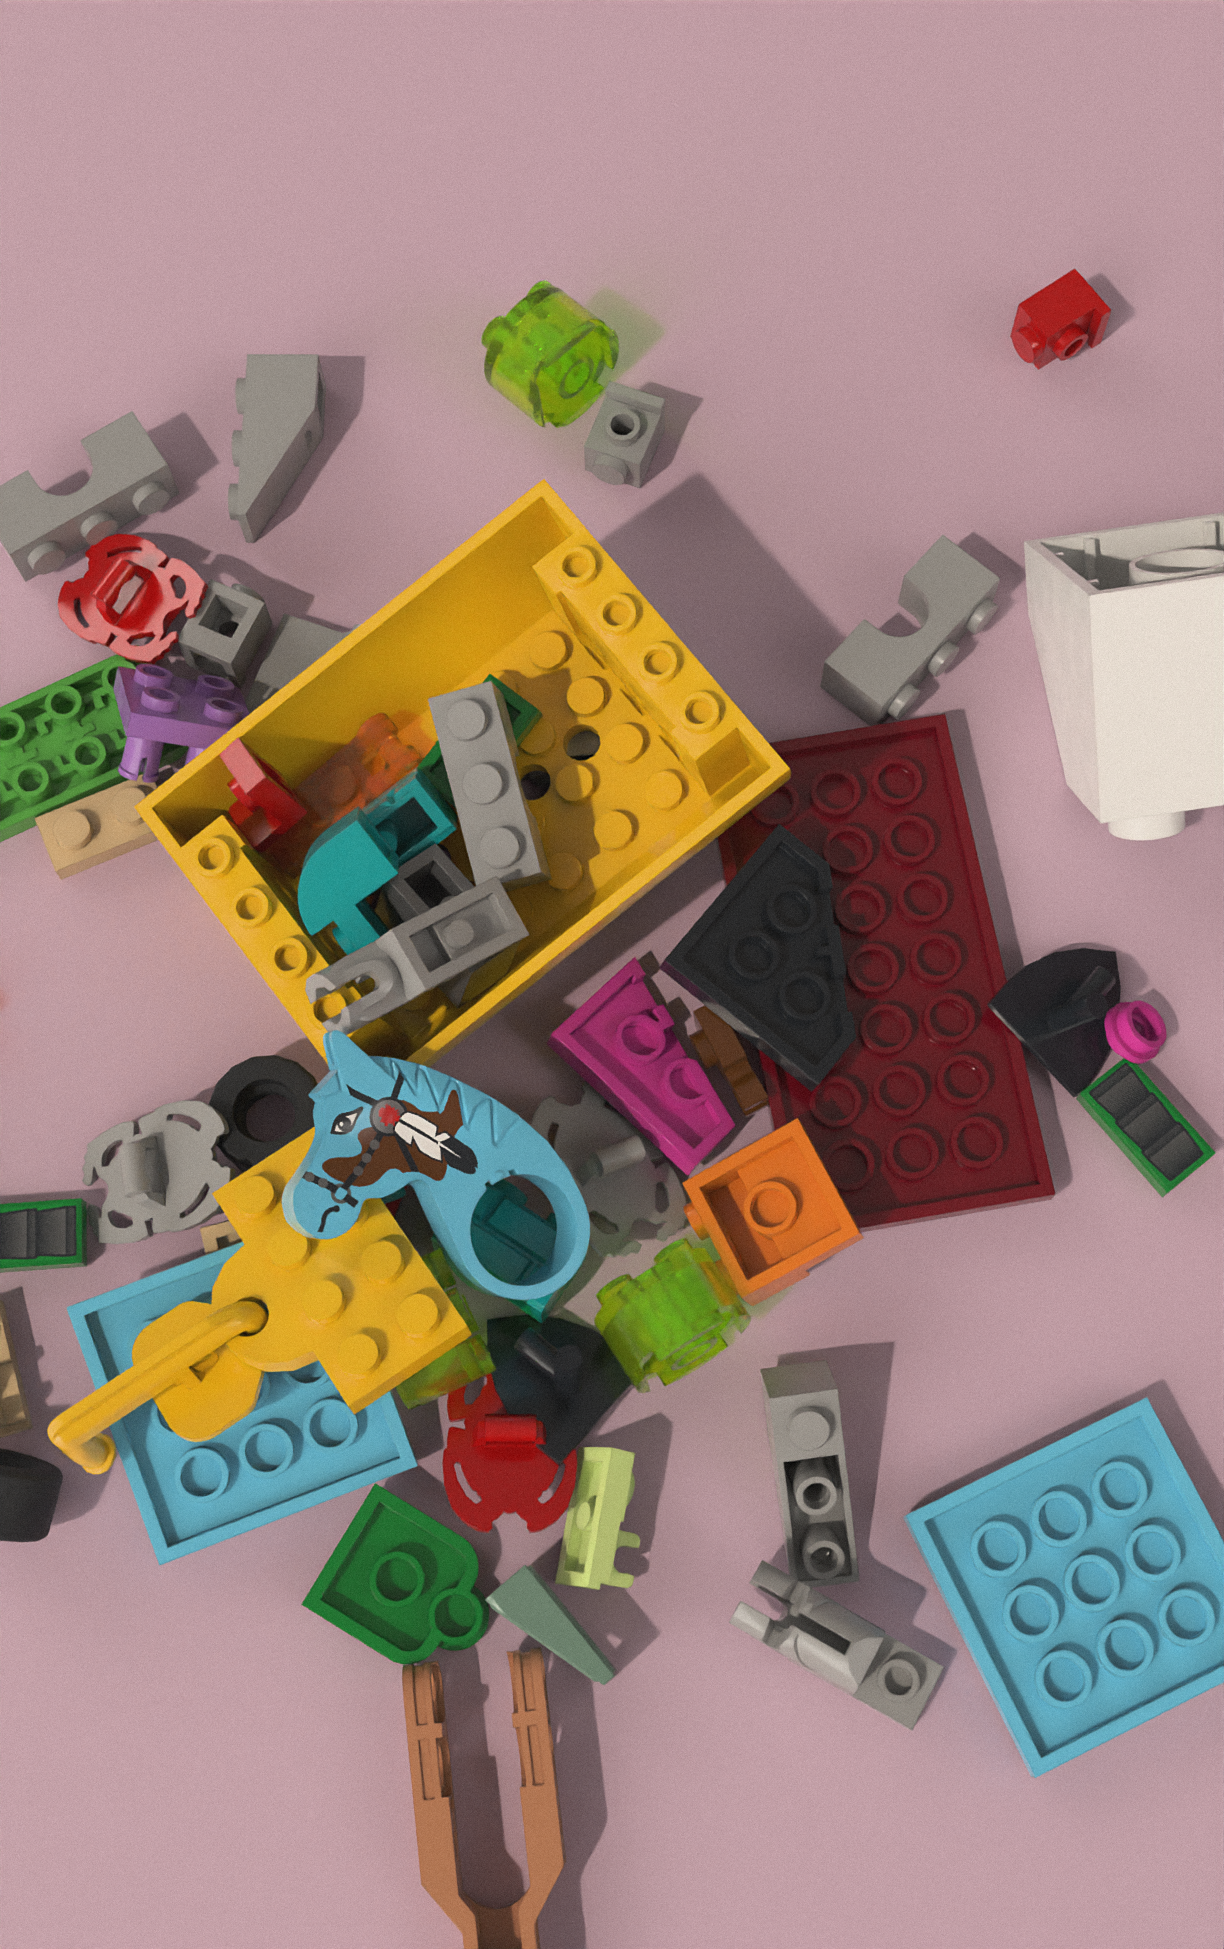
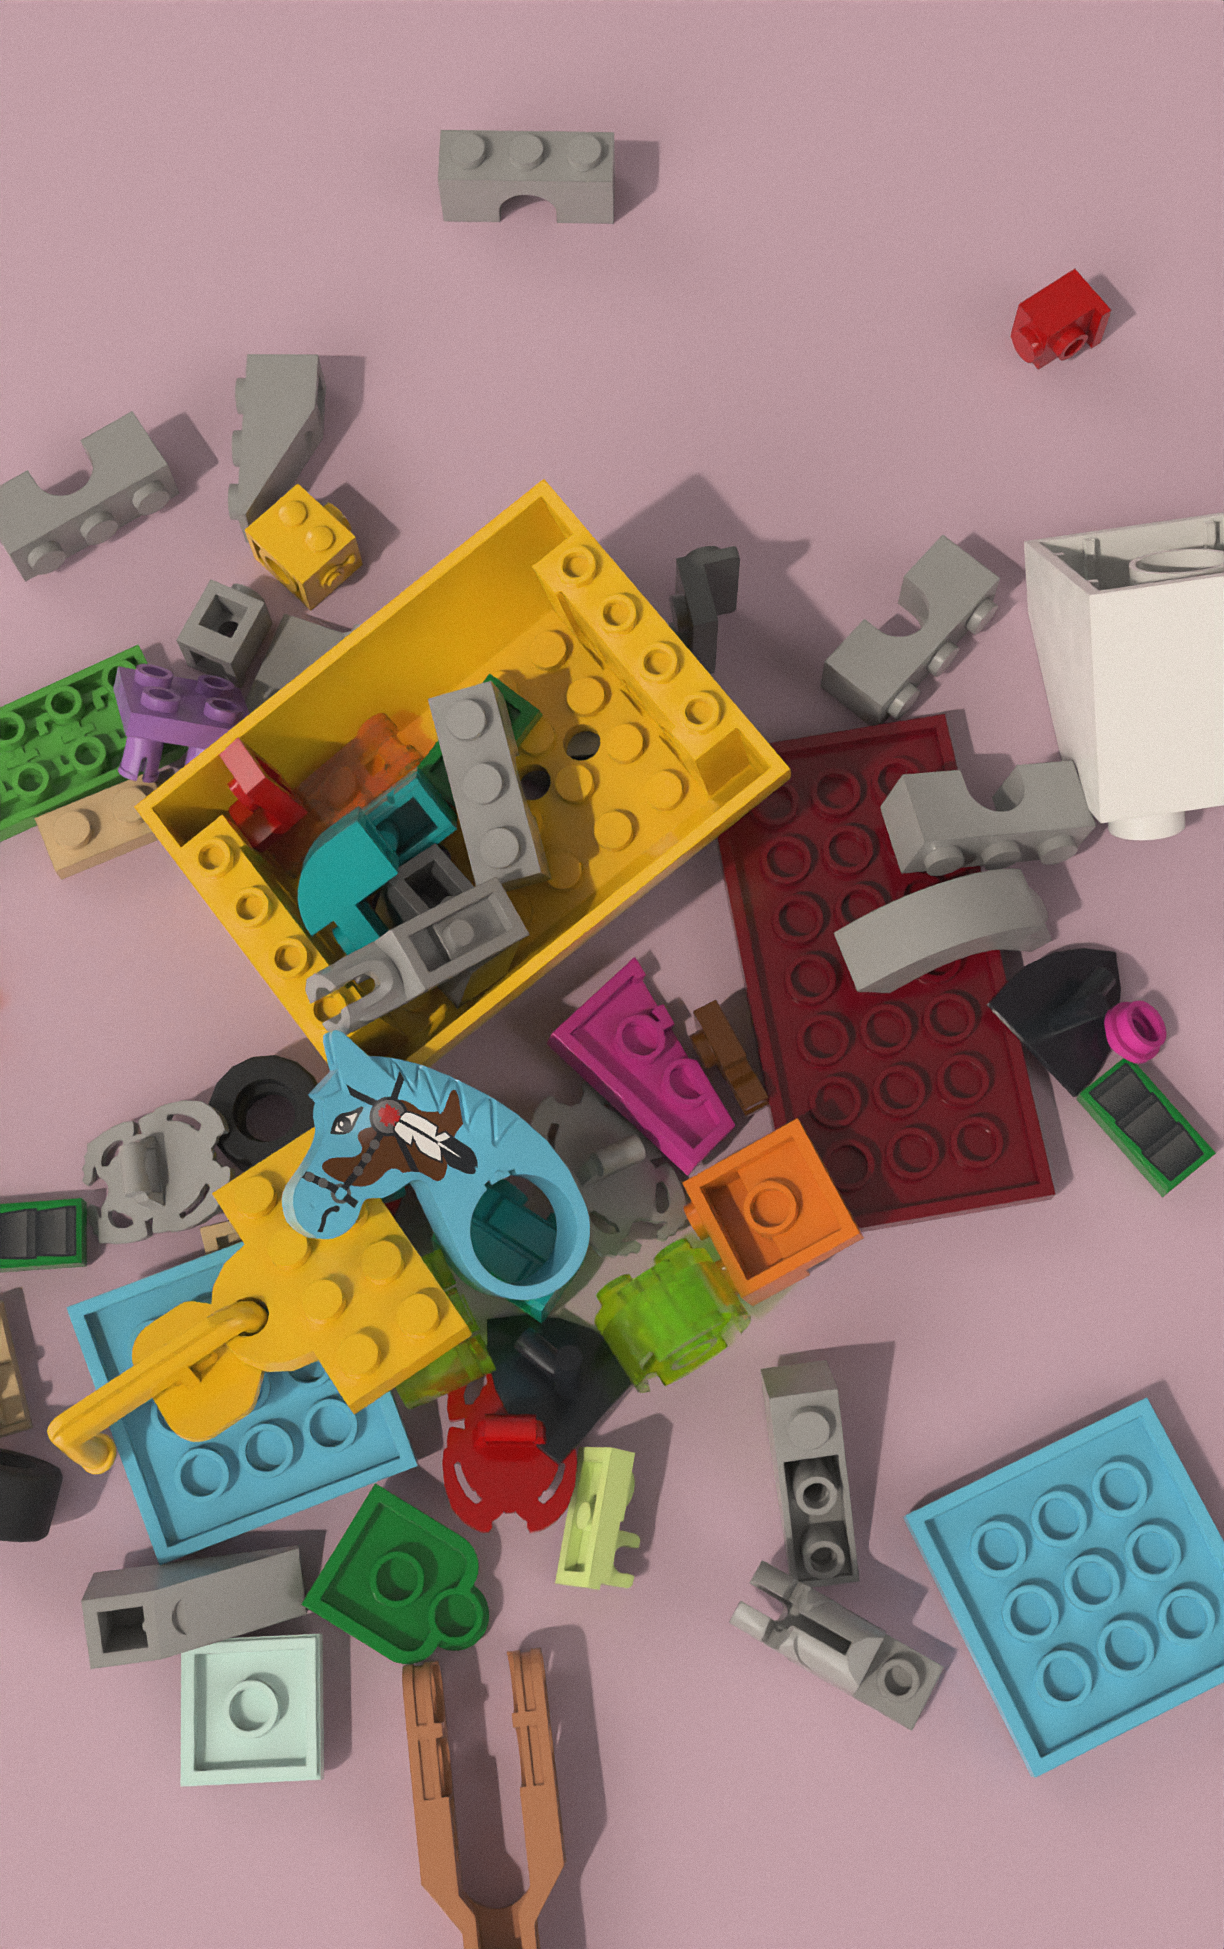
(130, 597): red shield -> none
(188, 1604): none -> light grey slope
(253, 1711): none -> light aqua plate
(305, 545): none -> yellow head
(539, 1612): sand green slope -> none
(549, 355): clear neon green brick -> none
(563, 167): none -> light grey arch
(625, 435): light grey brick -> none
(704, 590): none -> dark grey bracket
(773, 959): black plate -> none
(941, 926): none -> light grey arch
(943, 829): none -> light grey arch

